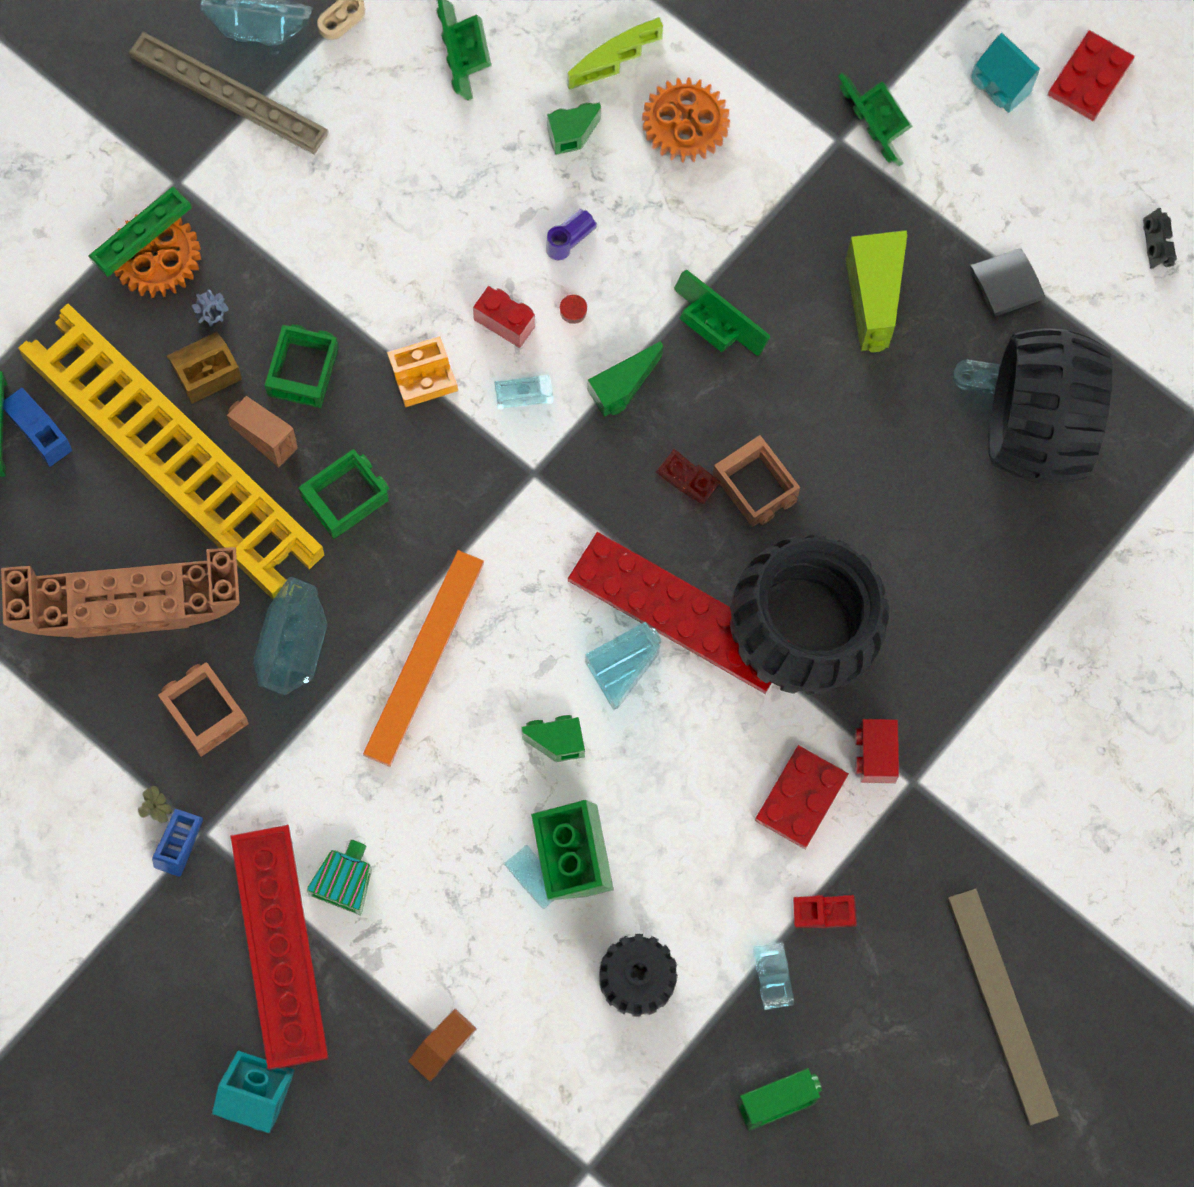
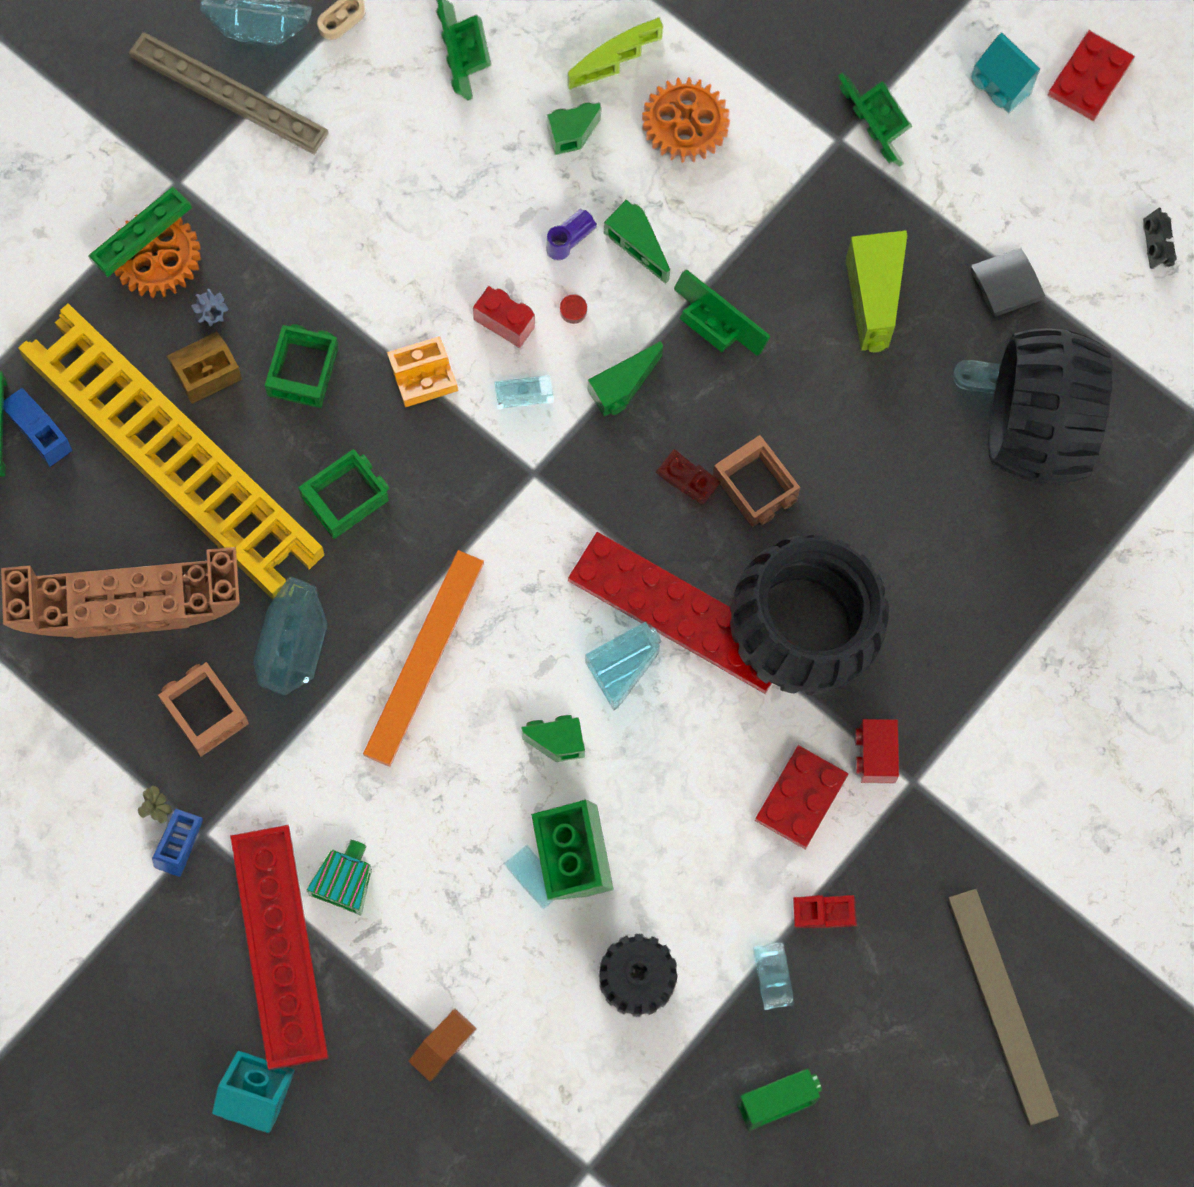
(263, 430): nougat slope -> none
(633, 233): none -> green slope

